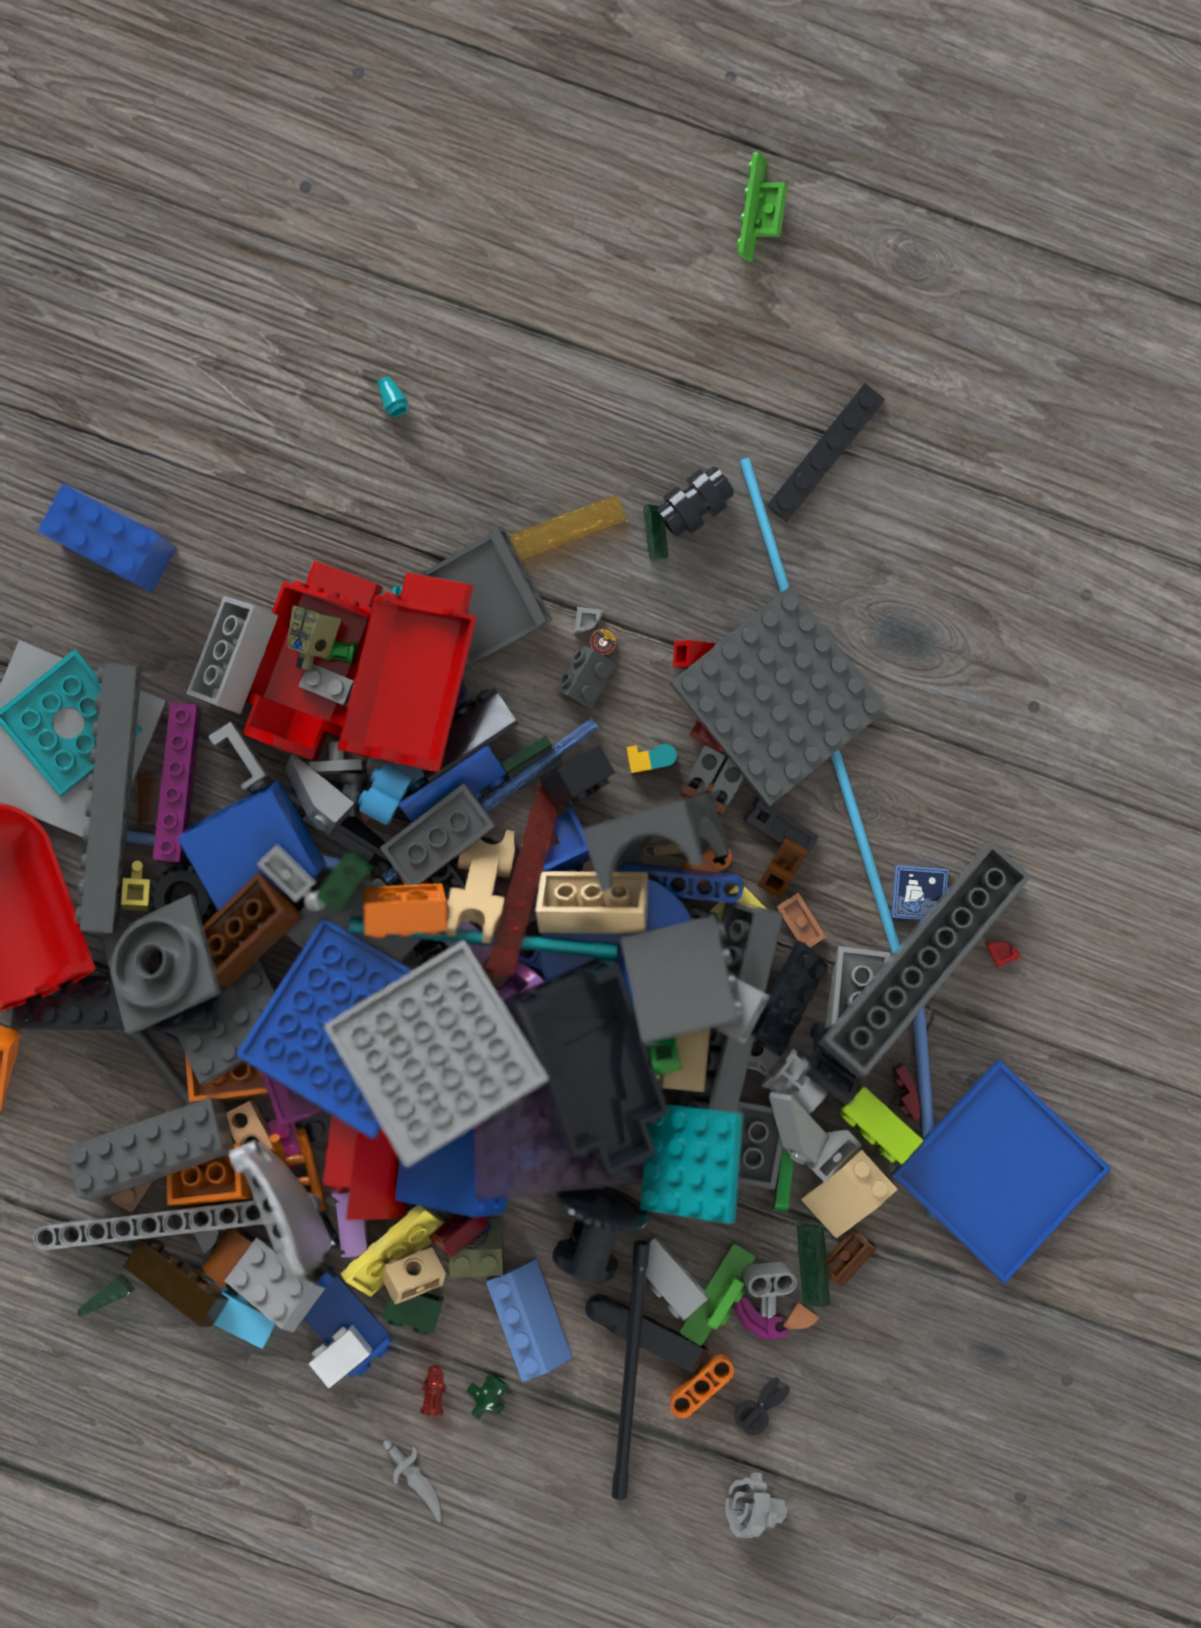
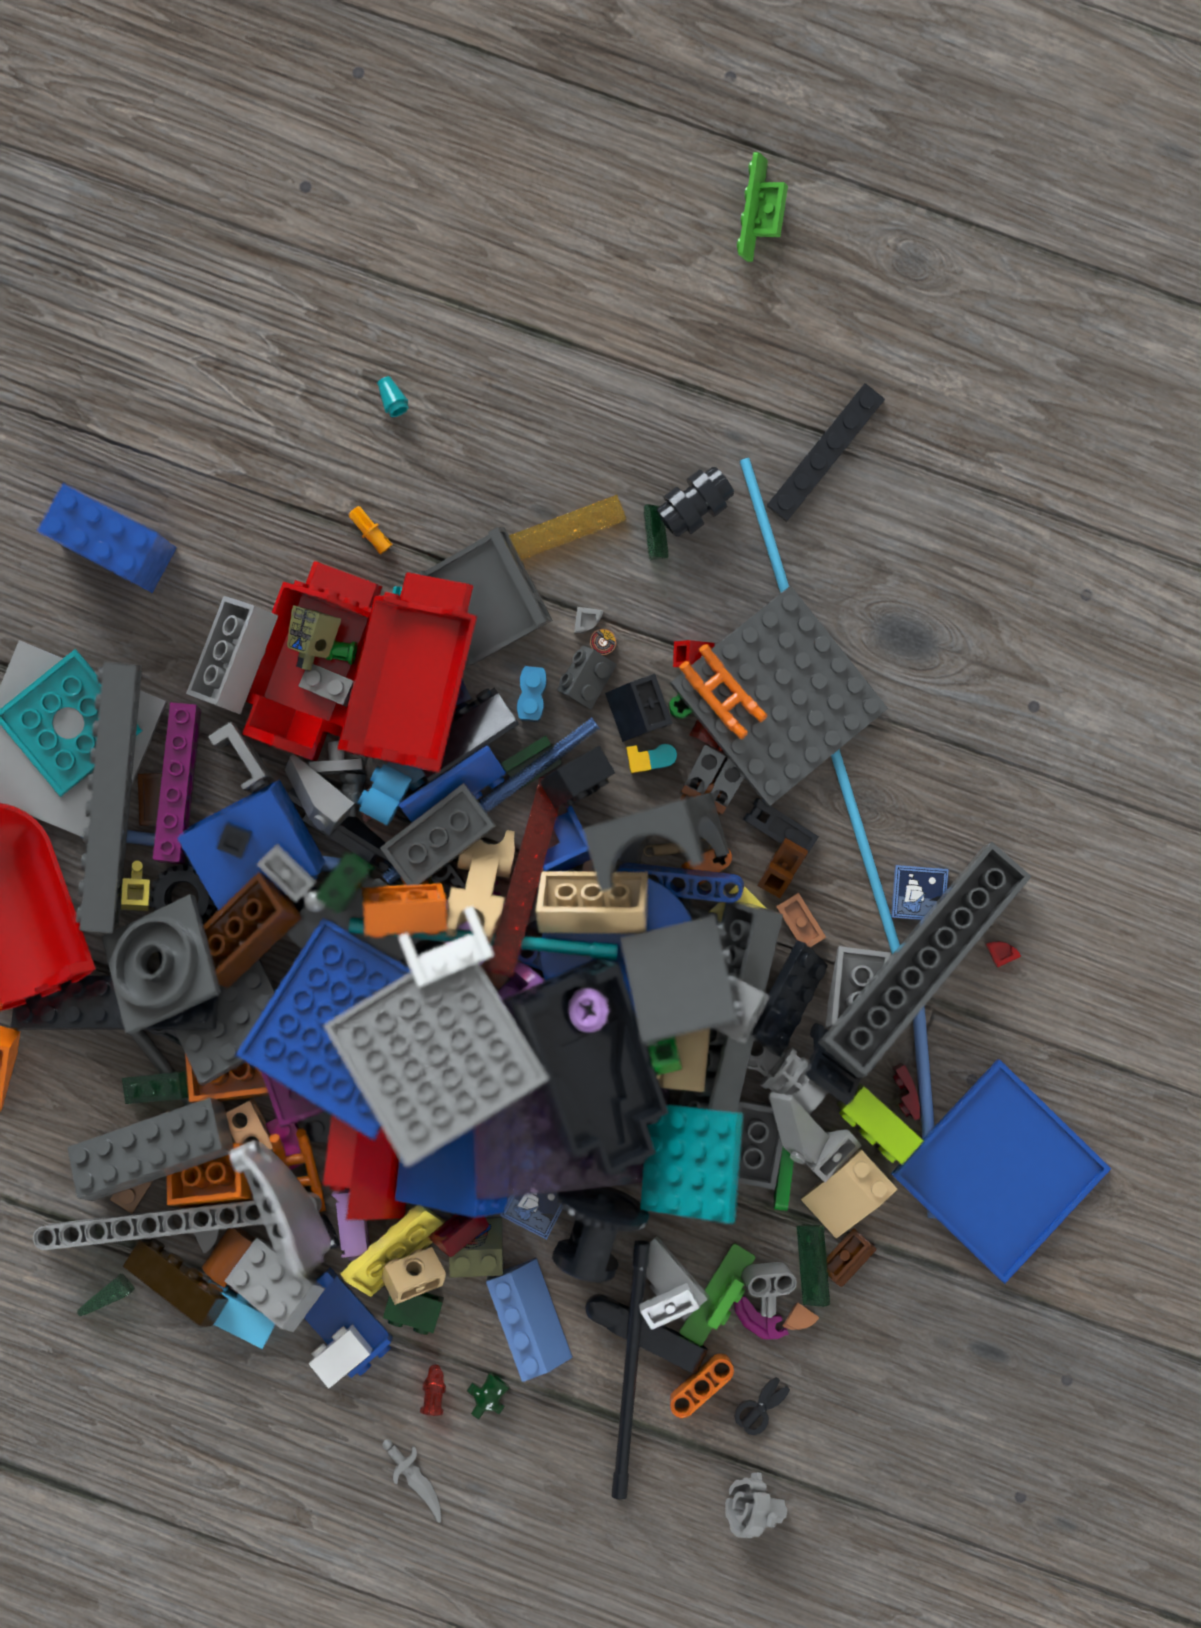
(155, 1087): none -> clear green plate
(234, 840): none -> black tile
(370, 530): none -> light orange axle
(449, 957): none -> white plate
(533, 685): none -> dark azure brick
(534, 1212): none -> tile
(578, 1012): none -> lavender gear
(638, 708): none -> black slope
(669, 1306): none -> light grey plate
(674, 710): none -> green bush
(738, 695): none -> orange piece

